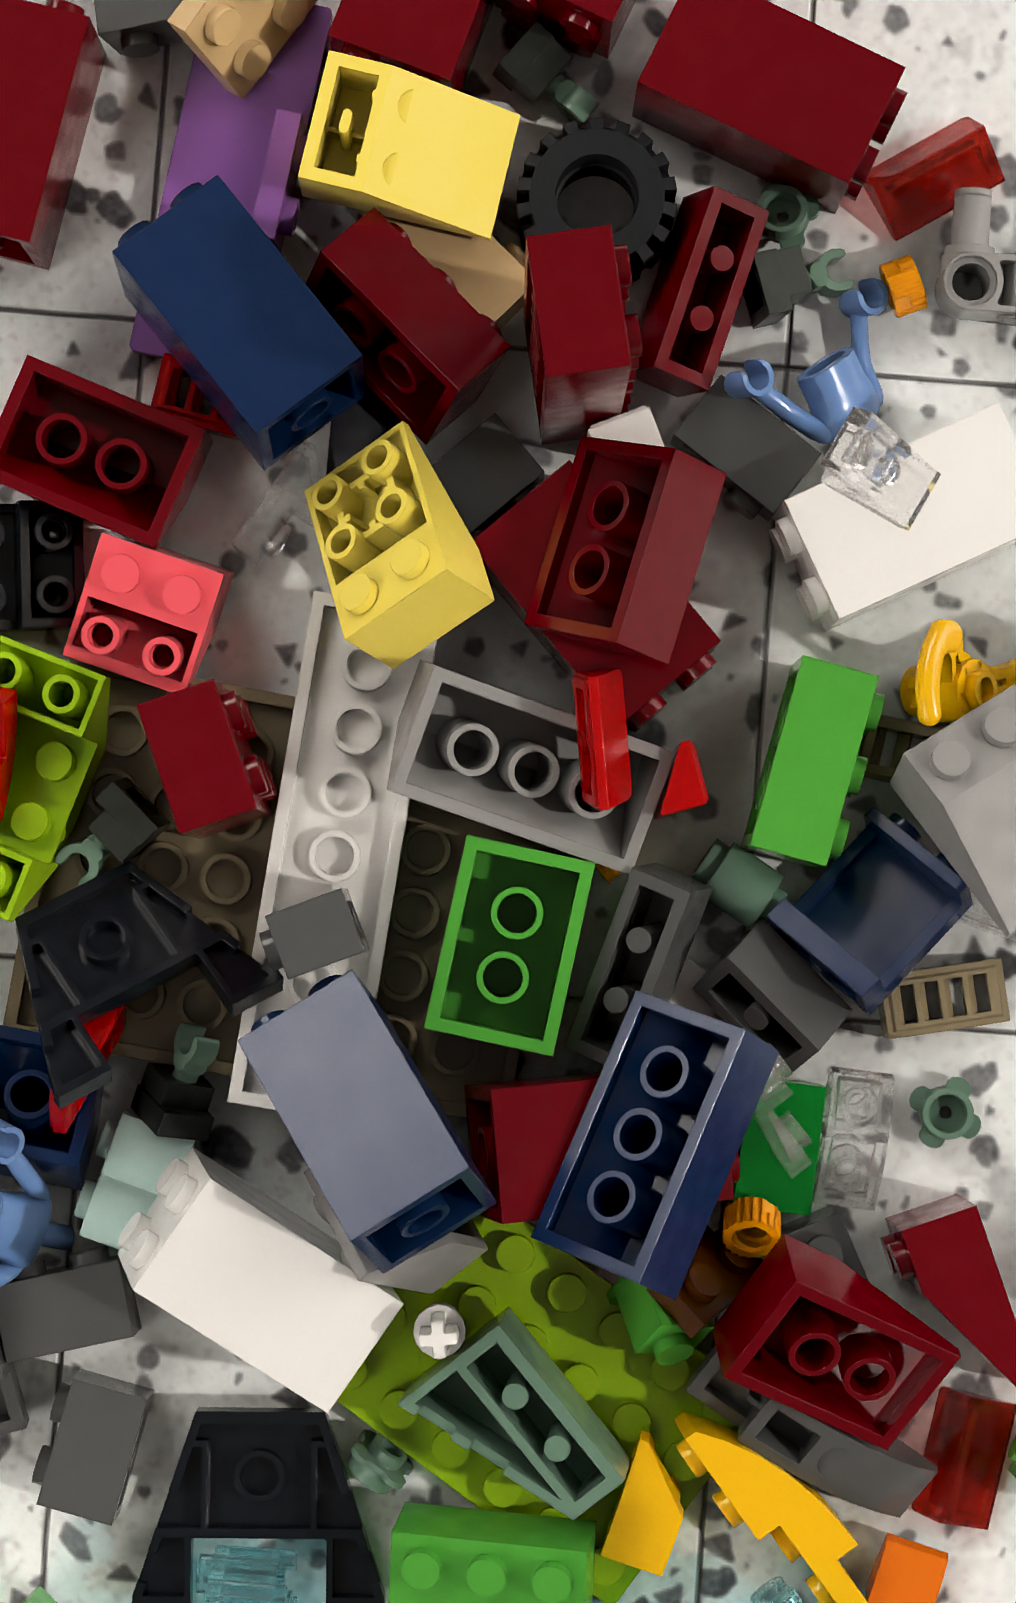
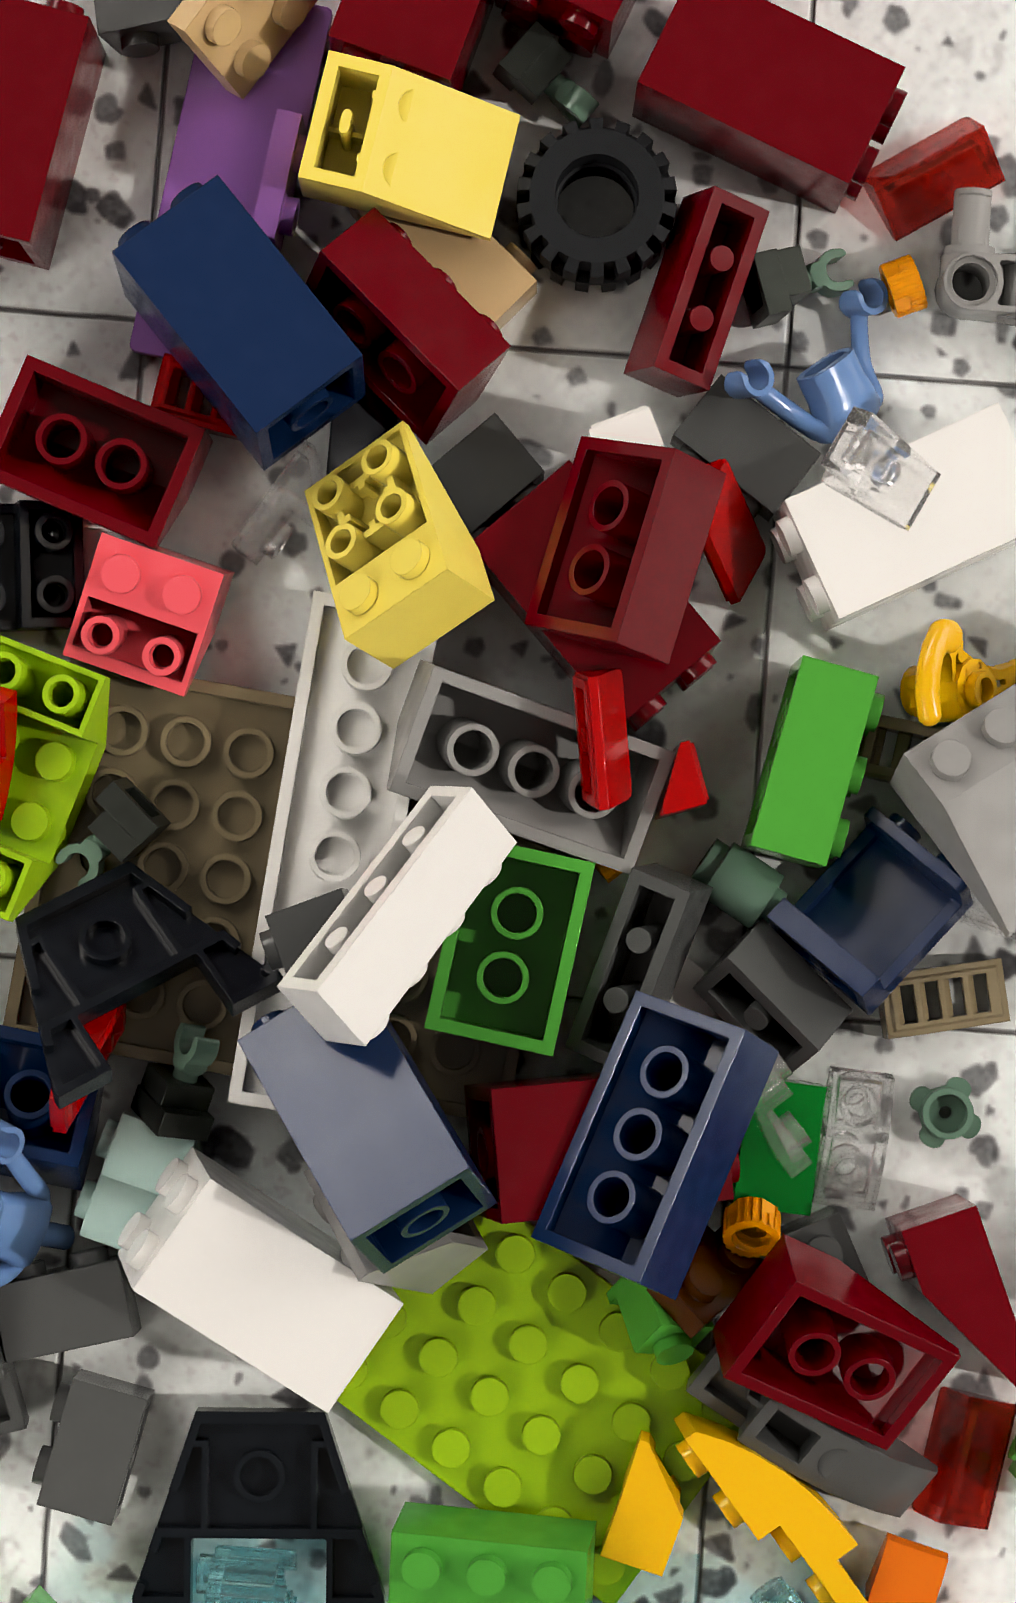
(206, 759): dark red brick -> none
(379, 1463): sand green plate -> none
(397, 915): none -> white brick
(439, 1330): white axle -> none
(522, 1415): sand green wedge -> none
(578, 330): dark red brick -> none
(733, 541): none -> red slope
(799, 208): sand green plate -> none

